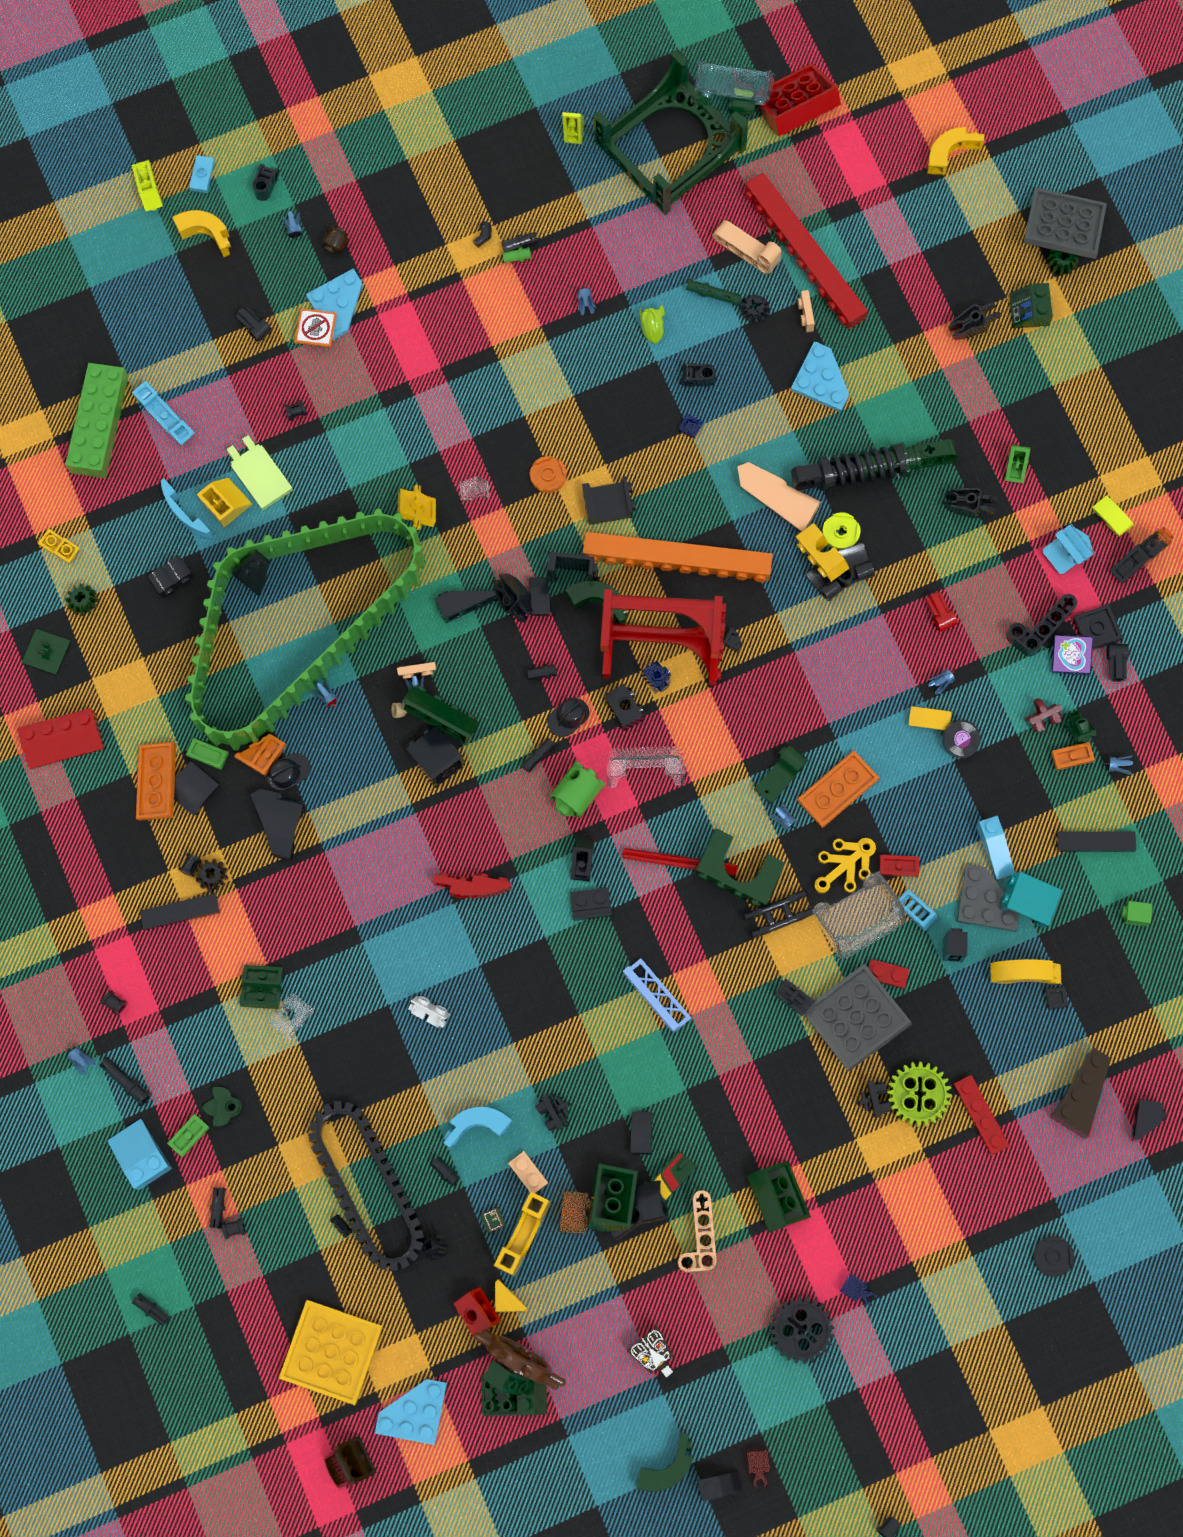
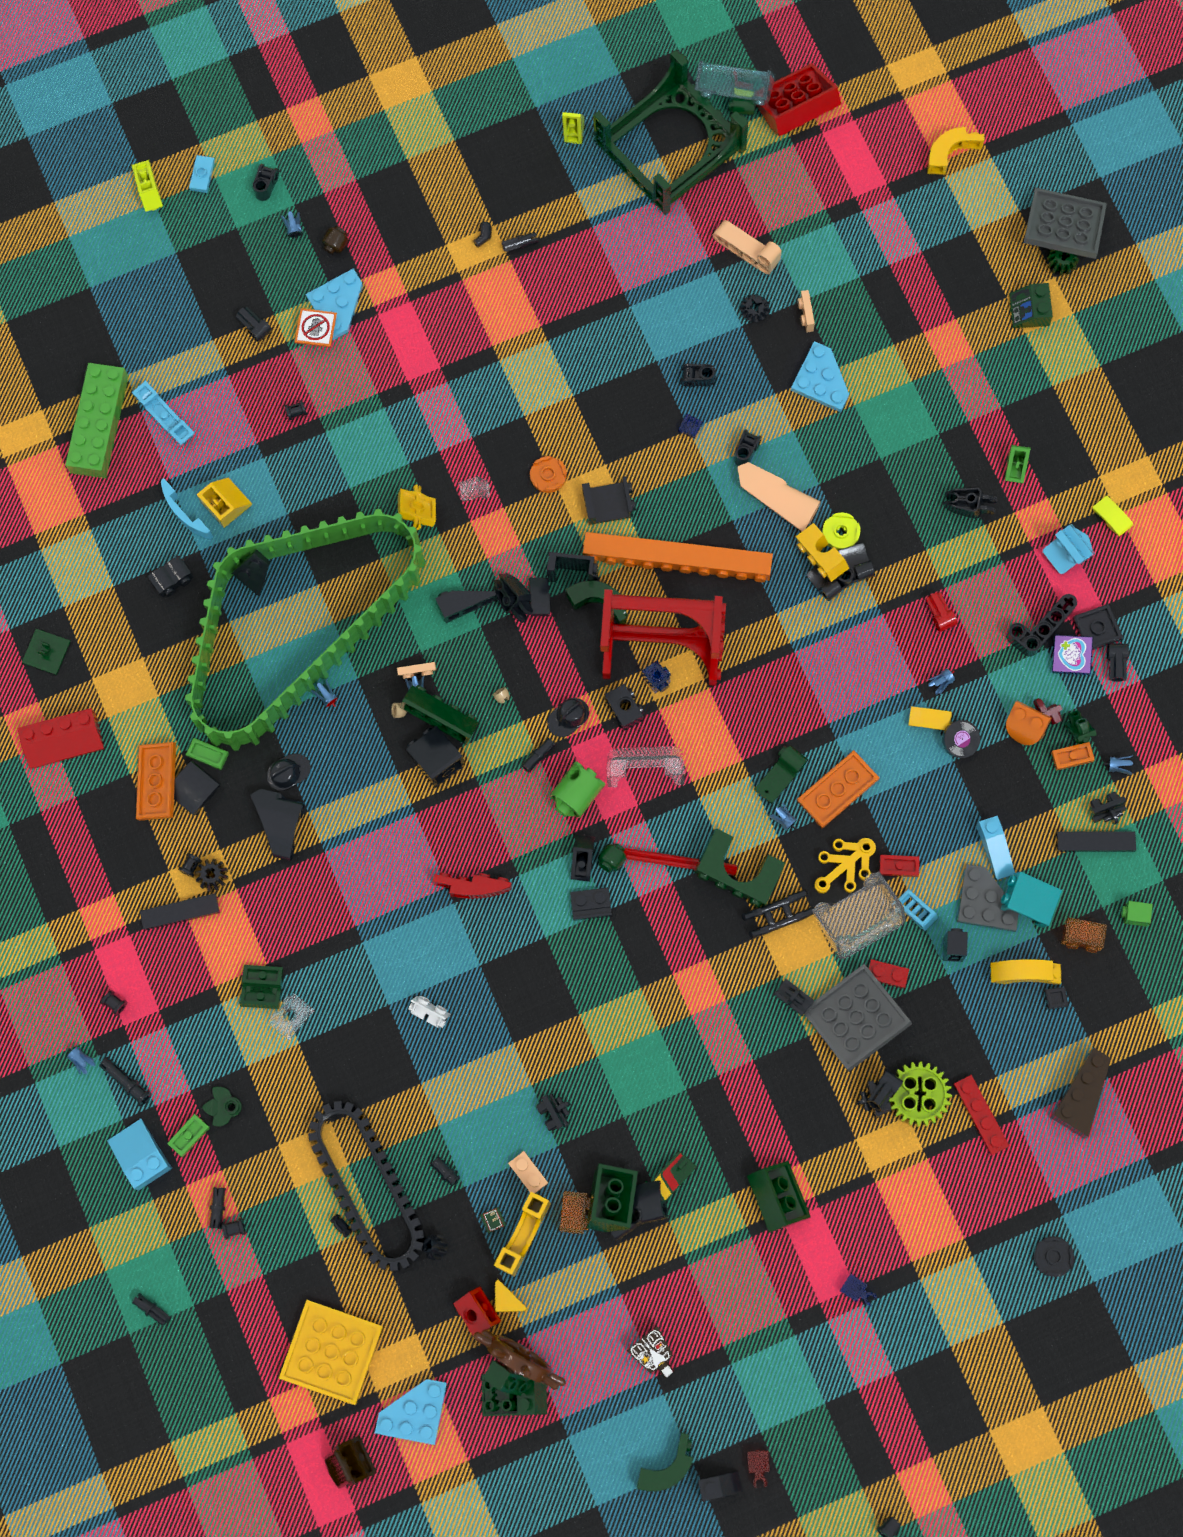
(58, 546): yellow slope -> none
(86, 604): dark green gear -> none
(202, 222): yellow arch -> none
(259, 474): yellowish green tile -> none
(262, 754): orange wing -> none
(474, 1117): medium azure arch -> none
(501, 694): none -> tan hinge
(517, 255): bright green pin -> none
(542, 672): black pin -> none
(585, 299): flat silver piece -> none
(612, 857): none -> dark green head
(641, 1133): black slope -> none
(651, 999): light blue fence -> none
(652, 323): lime piece -> none
(699, 1232): light nougat beam -> none
(733, 641): black tile -> none
(734, 298): dark green pin -> none
(747, 445): none -> black piece
(790, 1344): black gear -> none
(805, 251): red brick -> none
(872, 464): black piece -> none
(887, 1086): none -> black piece
(973, 321): black hinge -> none
(1026, 724): none -> orange slope
(1084, 934): none -> clear orange brick
(1110, 810): none -> black hips
(1142, 554): black plate -> none
(1147, 1117): black slope -> none

